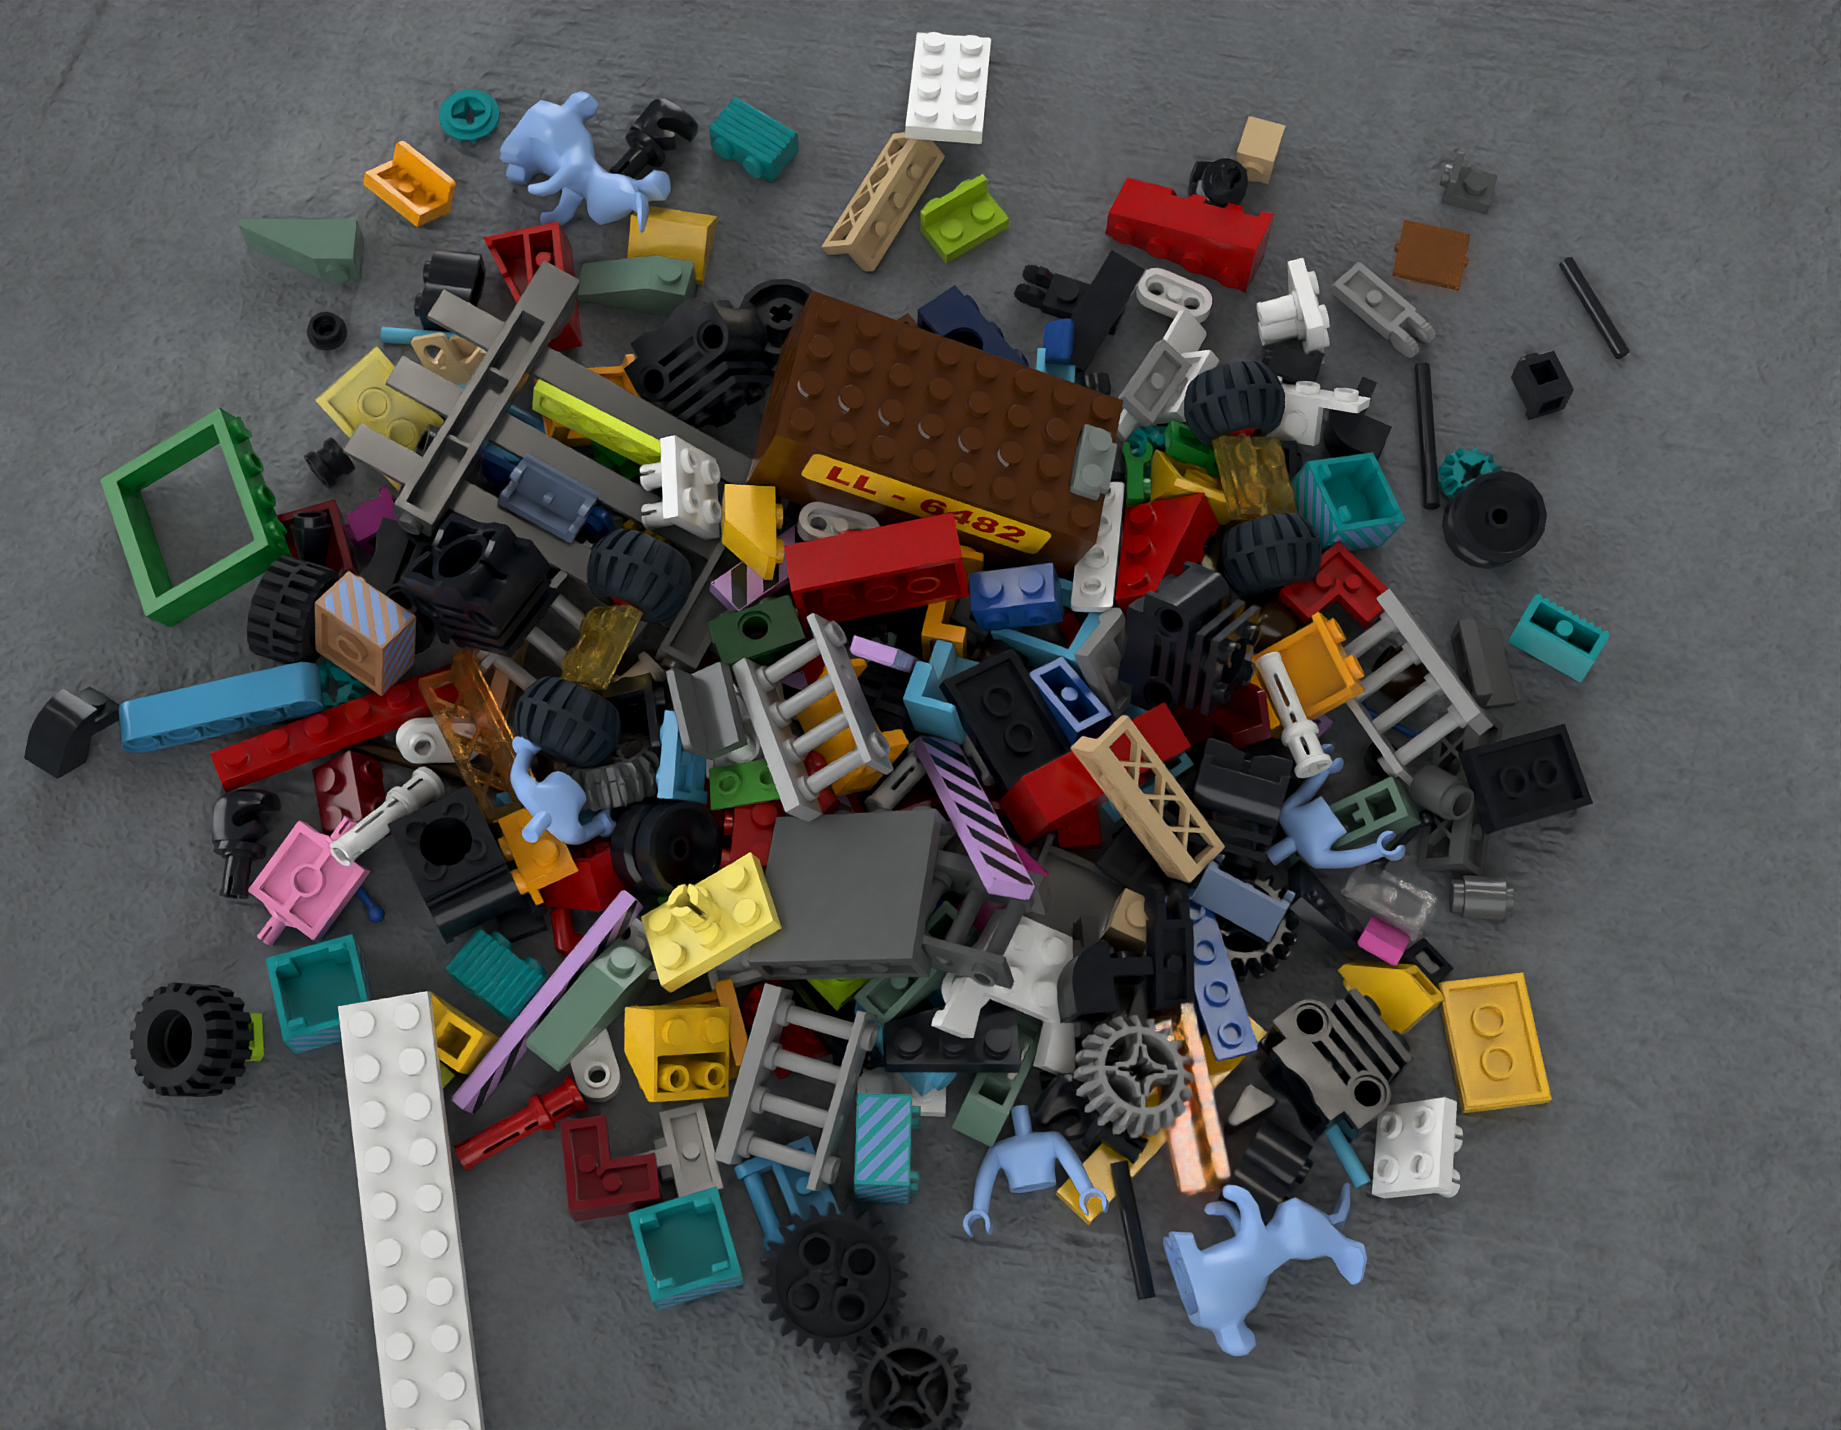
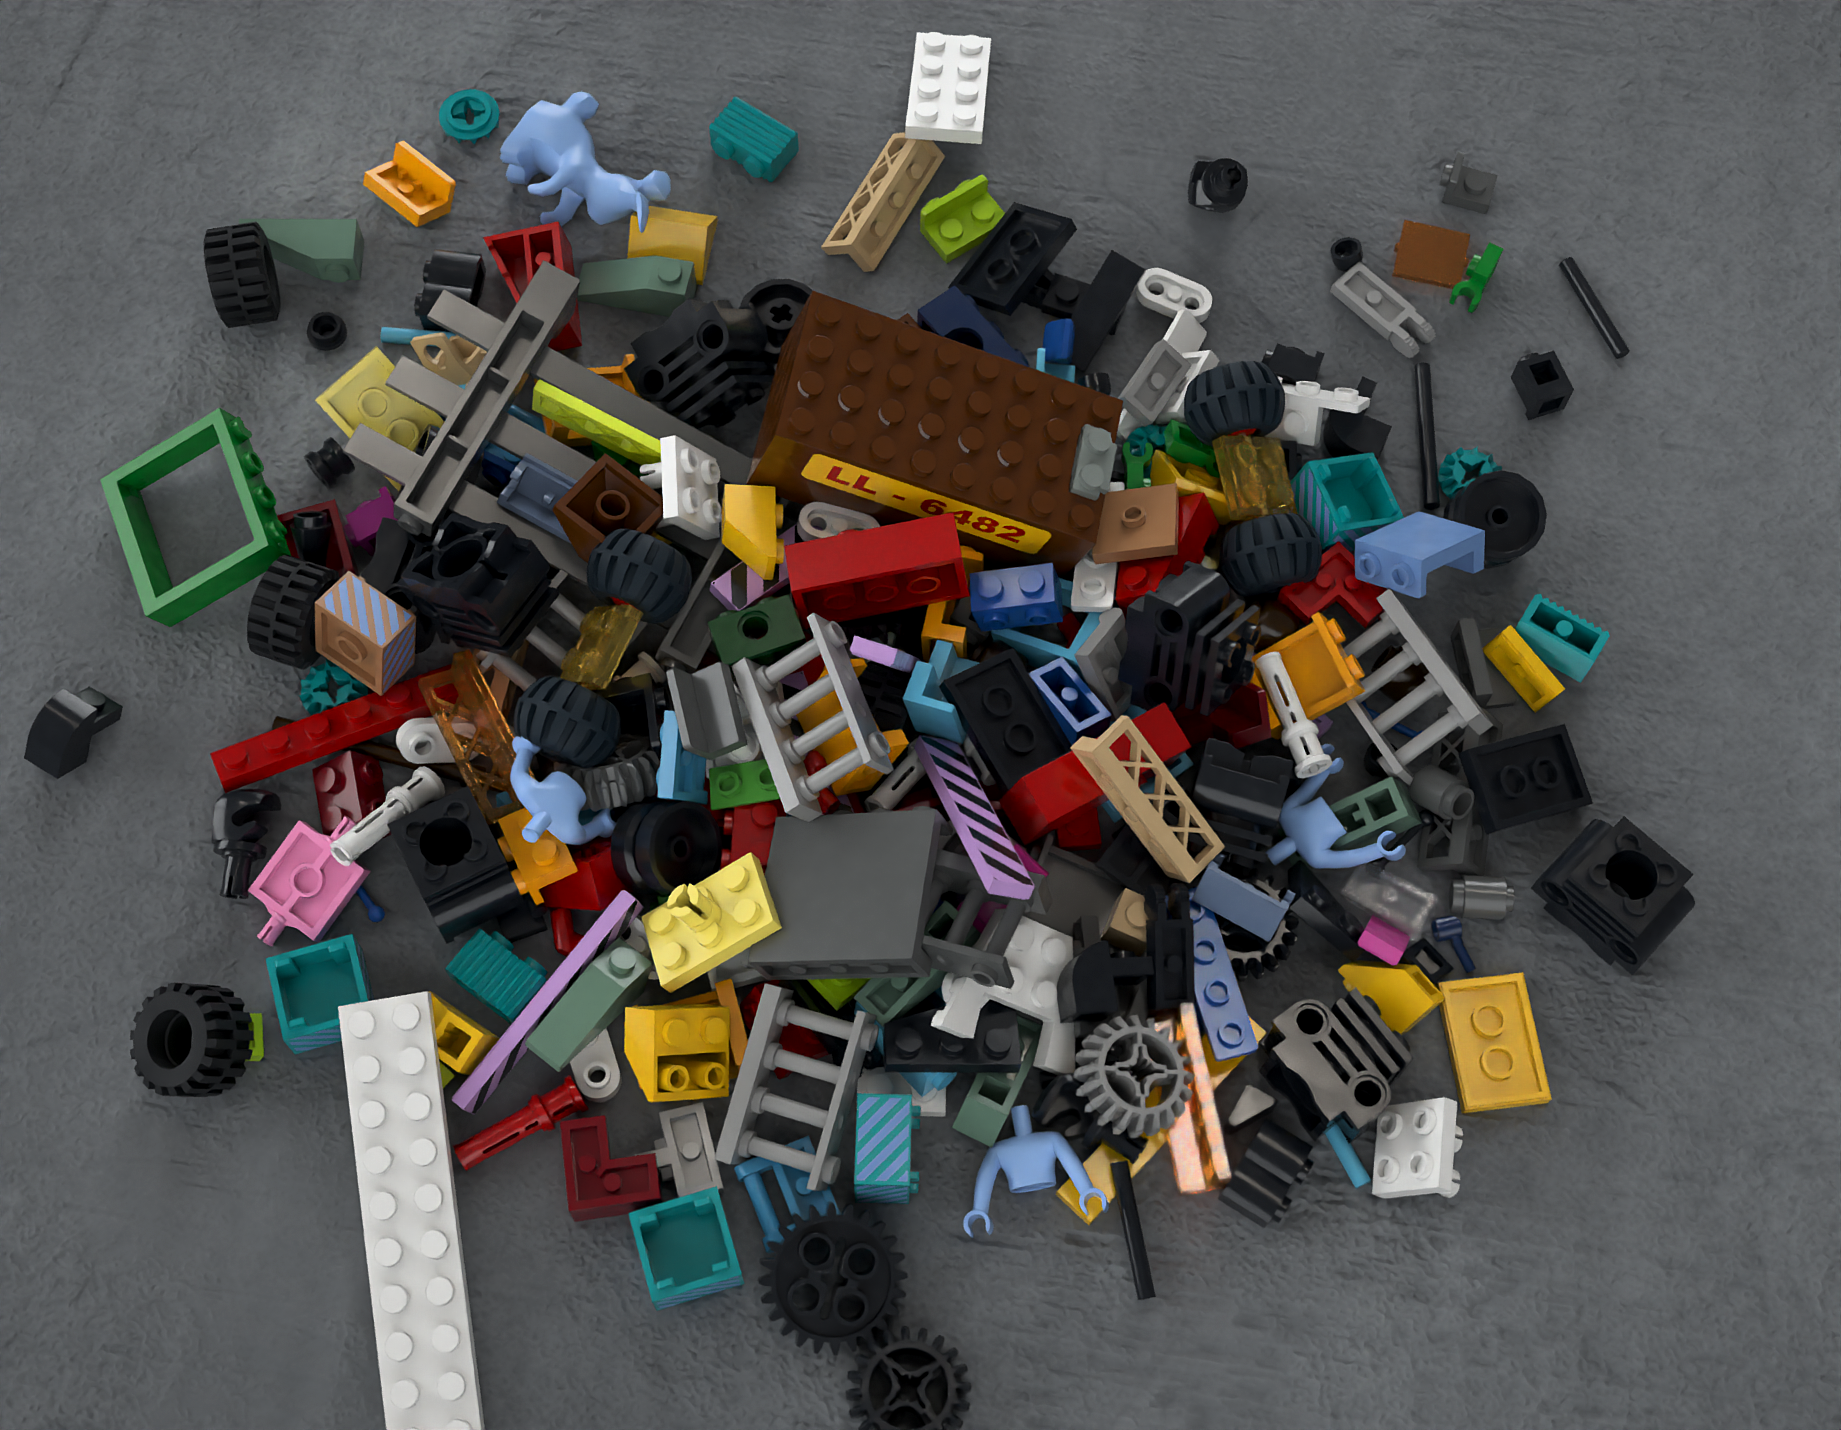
(220, 707): dark azure beam -> none
(241, 274): none -> black tyre
(605, 501): none -> reddish brown slope
(649, 140): black piece -> none
(1013, 257): none -> black plate
(1138, 524): none -> medium nougat plate
(1191, 232): red wedge -> none
(1230, 1277): light blue animal -> none
(1260, 148): tan brick -> none
(1297, 313): white plate -> none
(1352, 252): none -> black hinge
(1414, 546): none -> medium blue panel
(1451, 929): none -> dark blue hand
(1480, 271): none -> green plate
(1523, 668): none -> yellow tile
(1613, 925): none -> black piece

